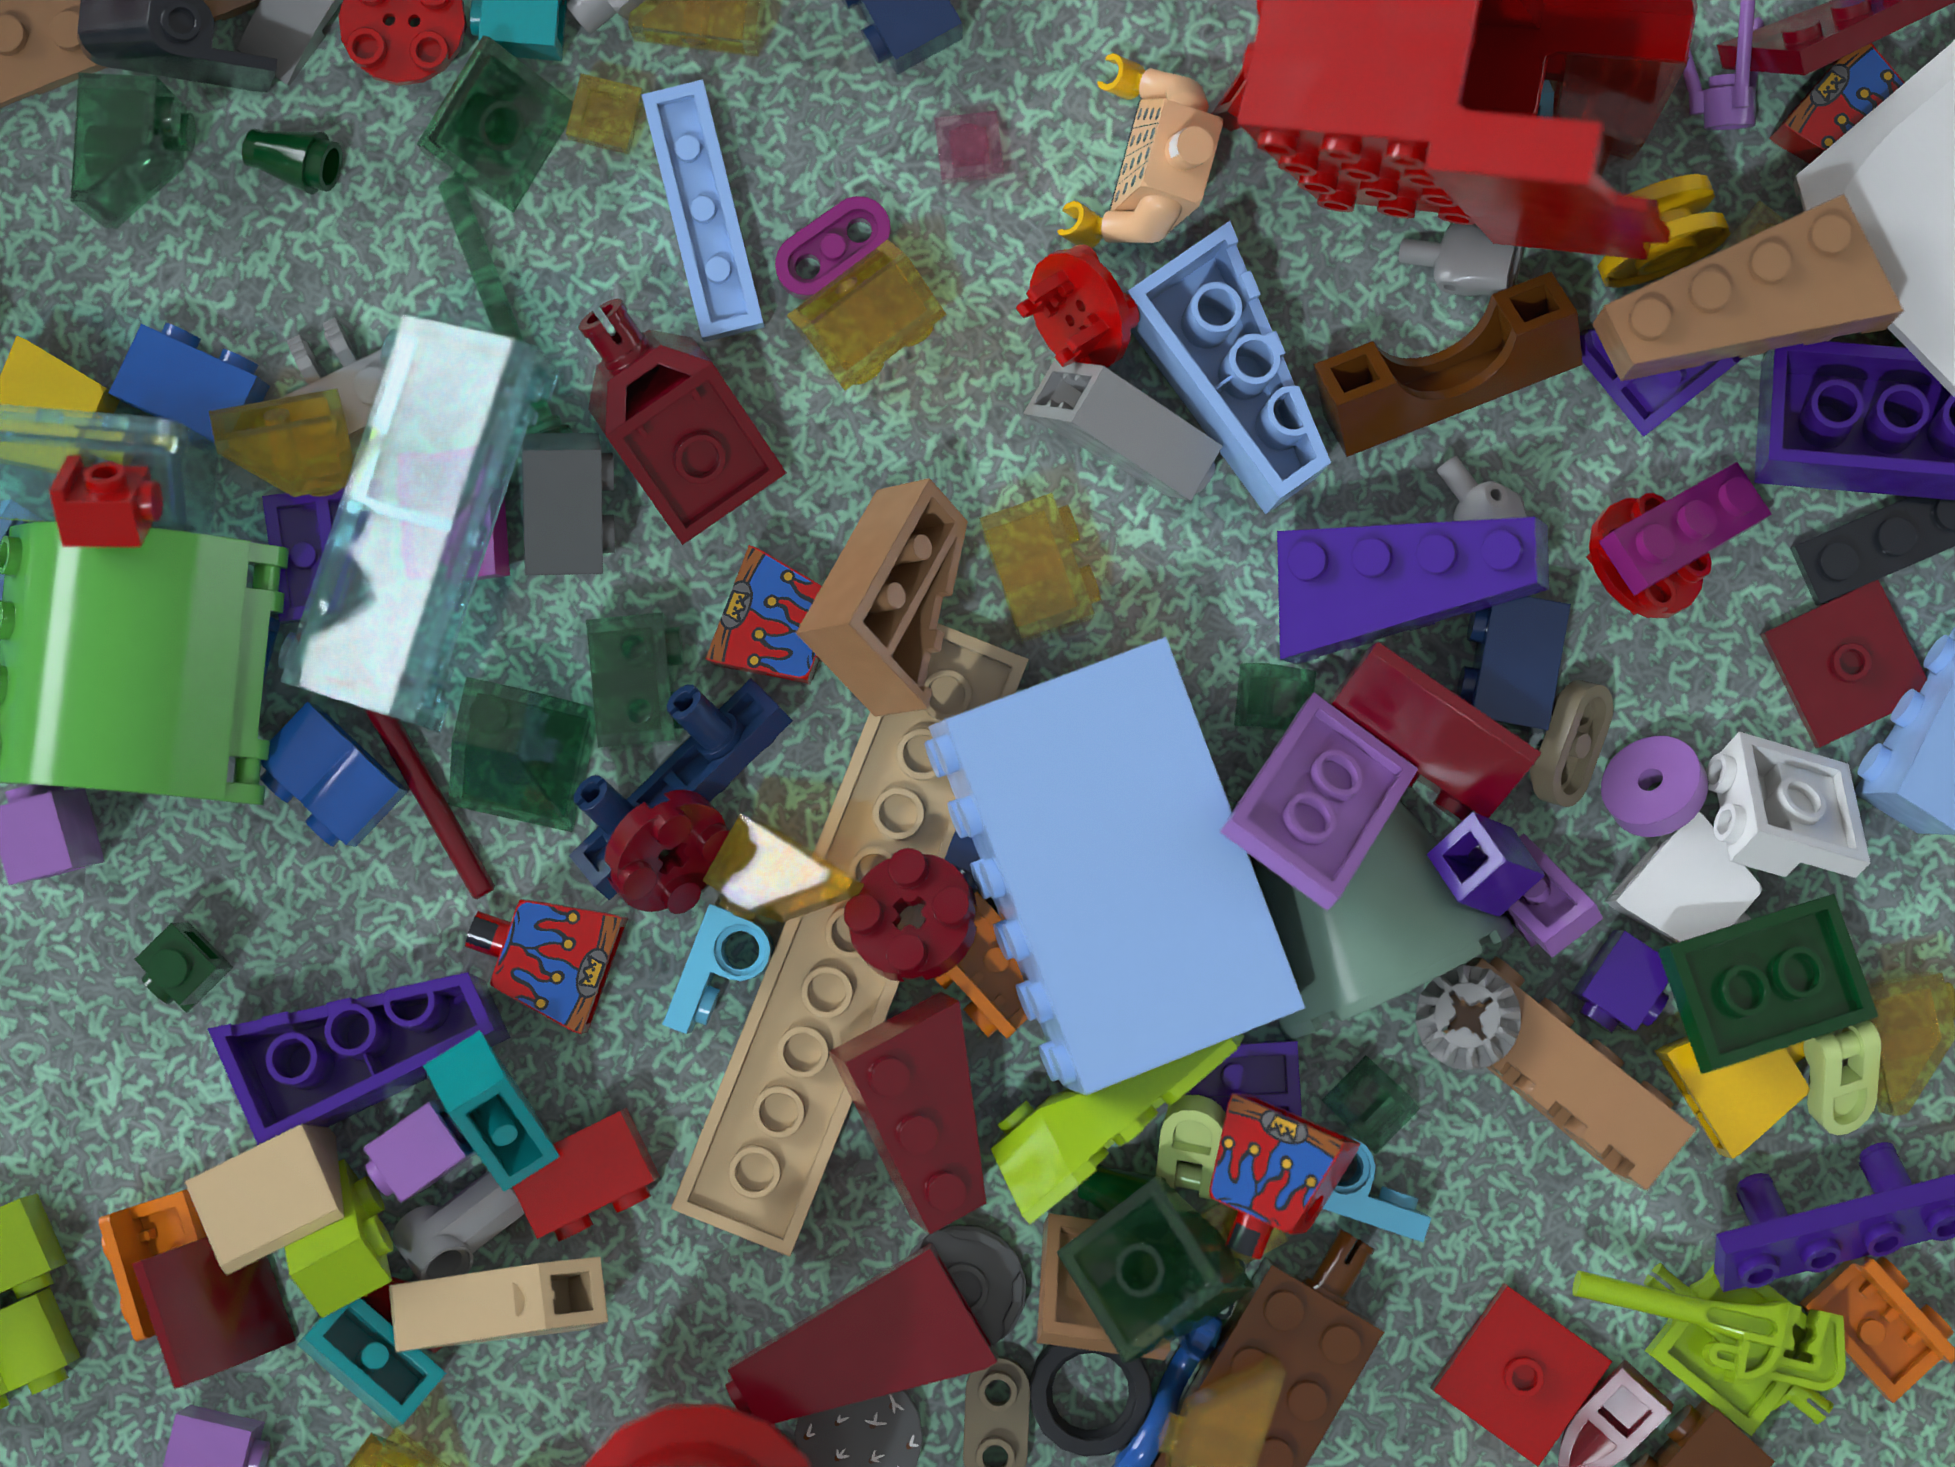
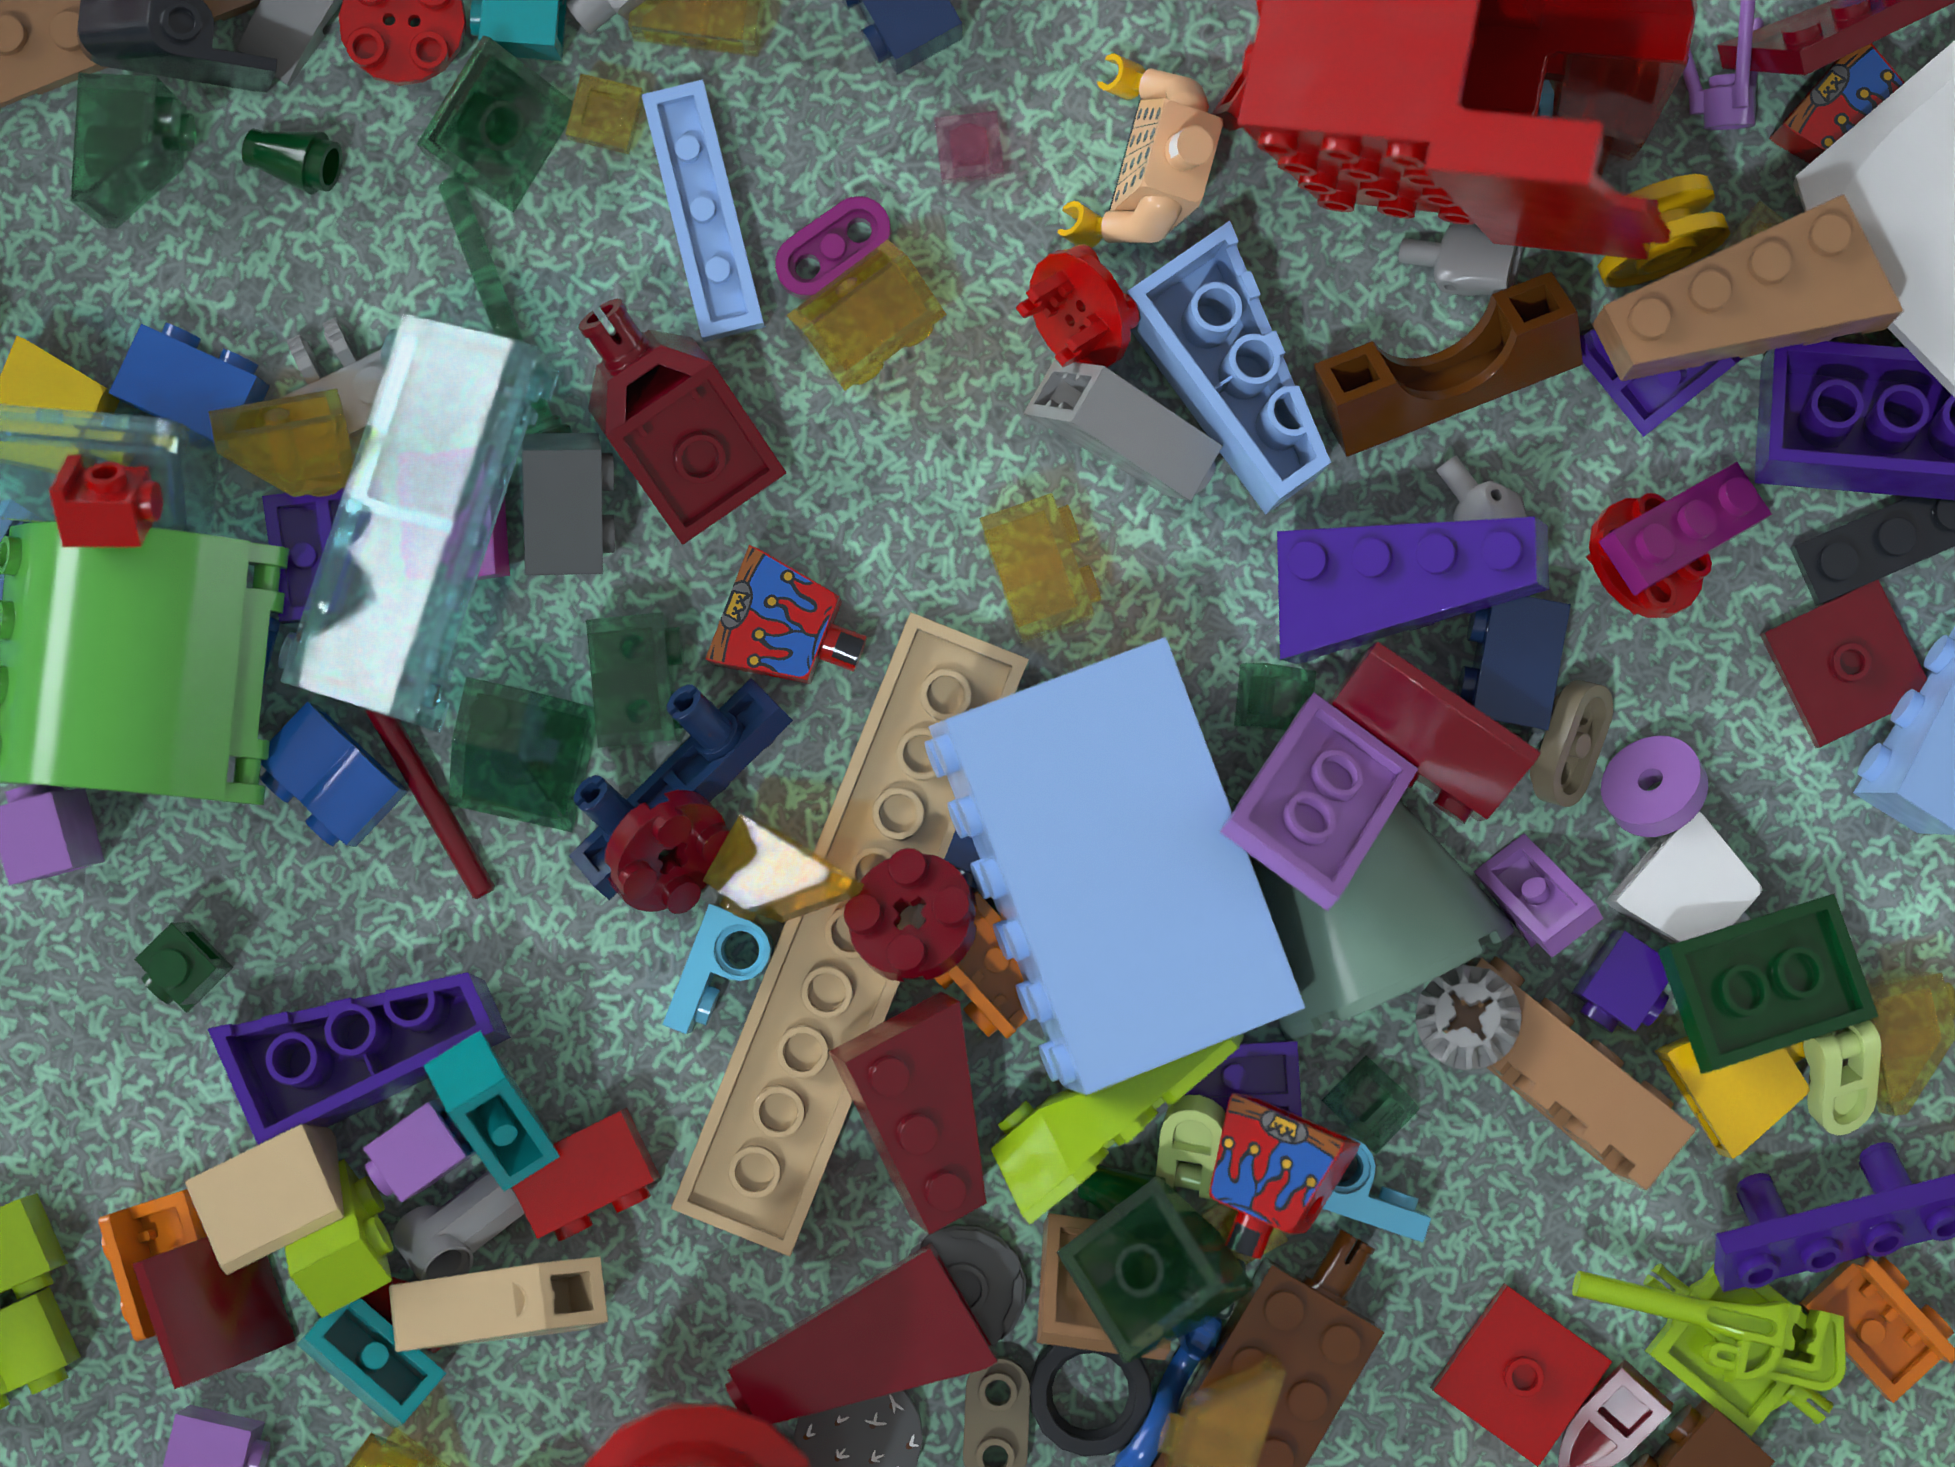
(551, 957): torso -> none
(886, 596): medium nougat wedge -> none
(1485, 864): dark purple brick -> none
(1786, 808): white plate -> none

